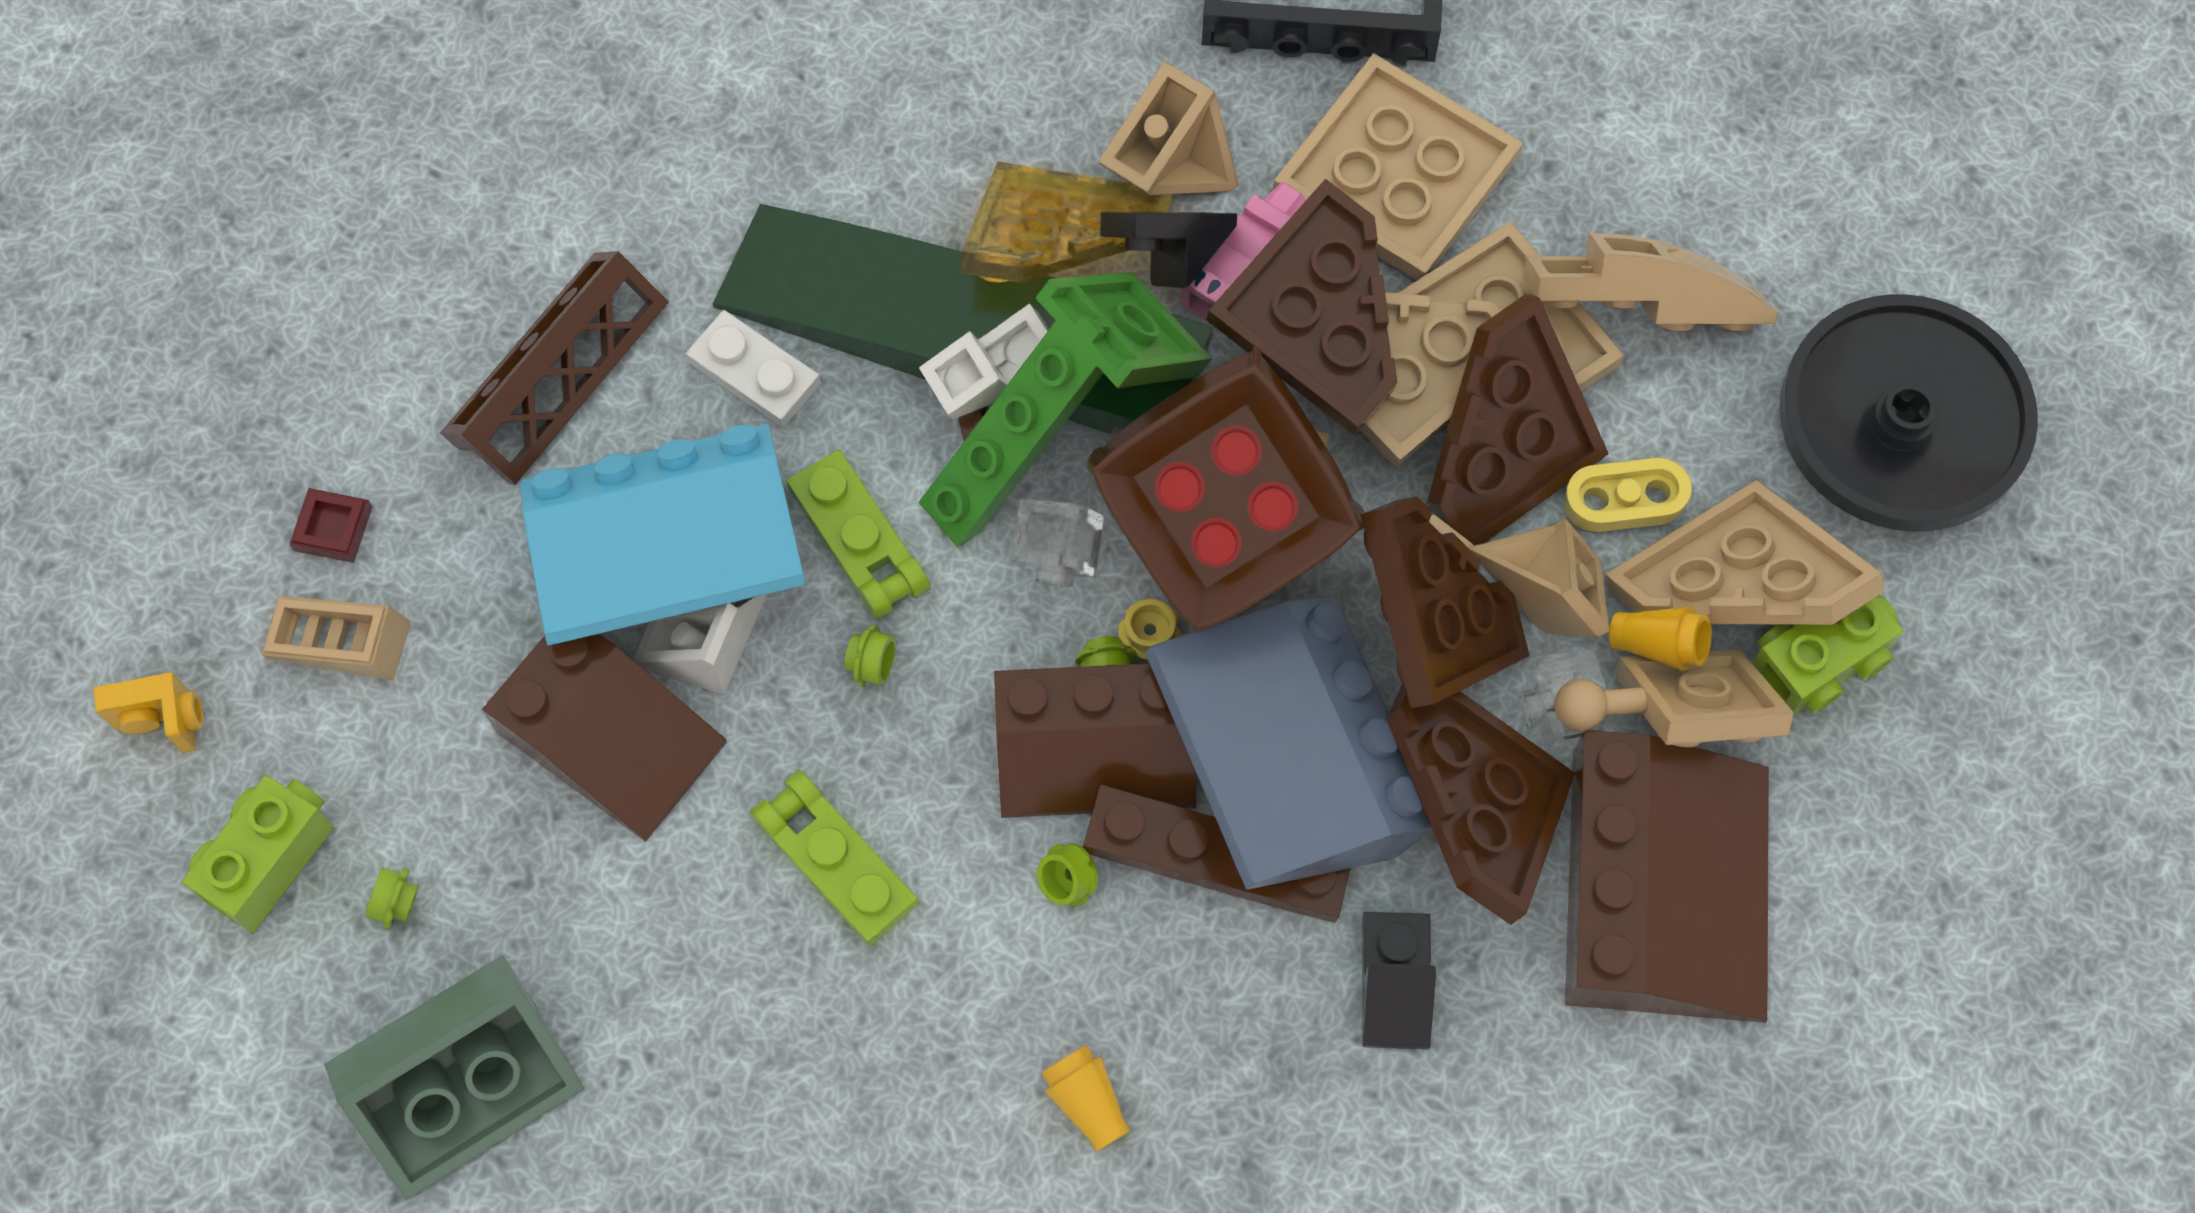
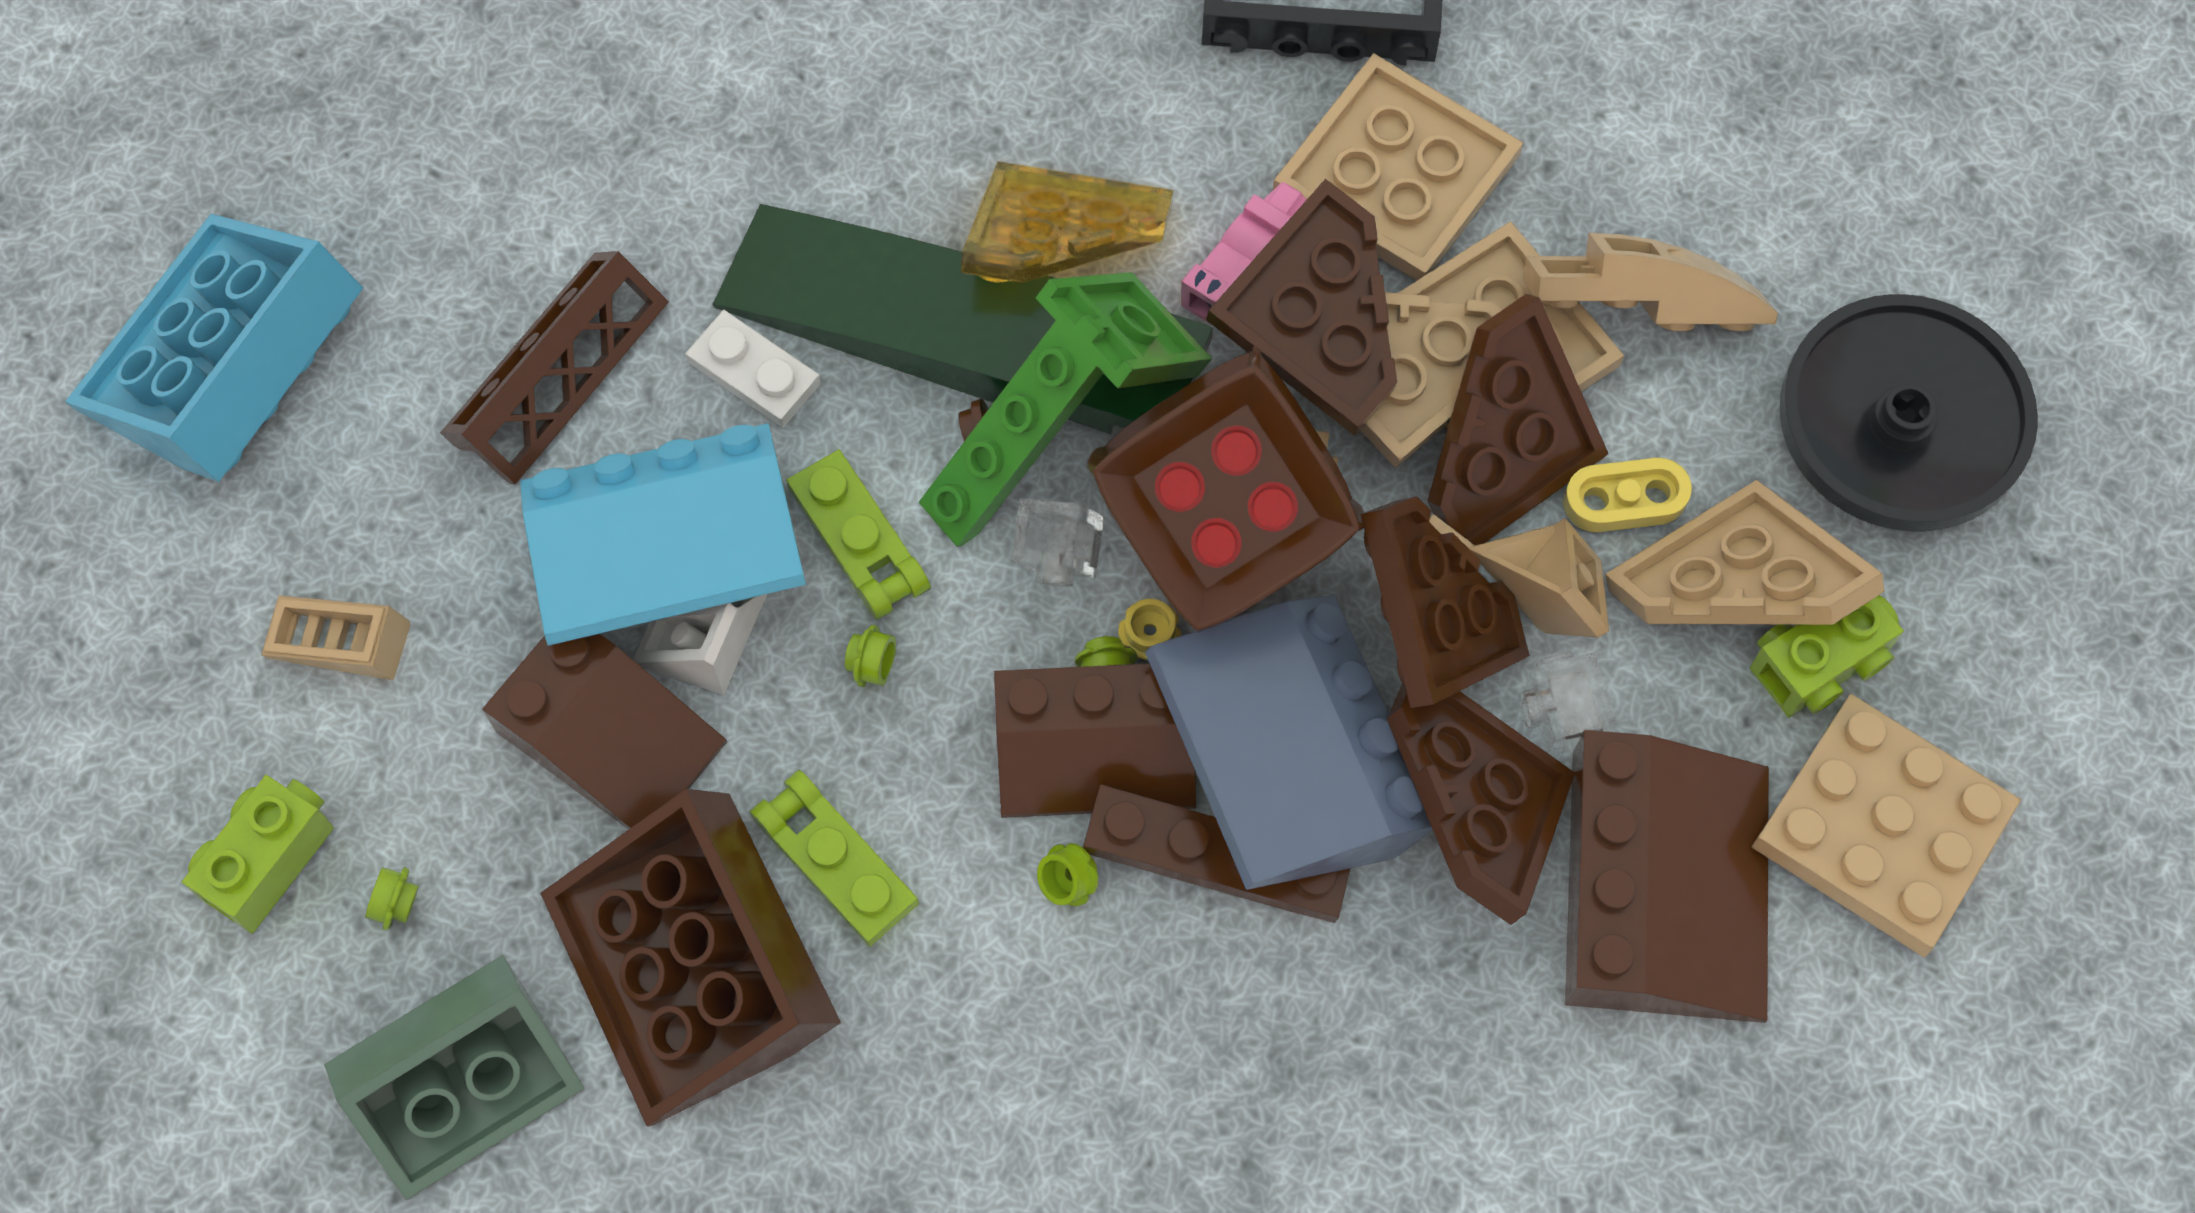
(143, 702): yellow bracket -> none
(217, 344): none -> medium azure slope
(331, 525): dark red tile -> none
(688, 955): none -> reddish brown slope
(977, 370): white slope -> none
(1086, 1096): yellow cone -> none
(1173, 139): tan slope -> none
(1177, 240): black slope -> none
(1397, 980): black slope -> none
(1667, 636): yellow cone -> none
(1686, 707): tan plate -> none
(1887, 825): none -> tan plate

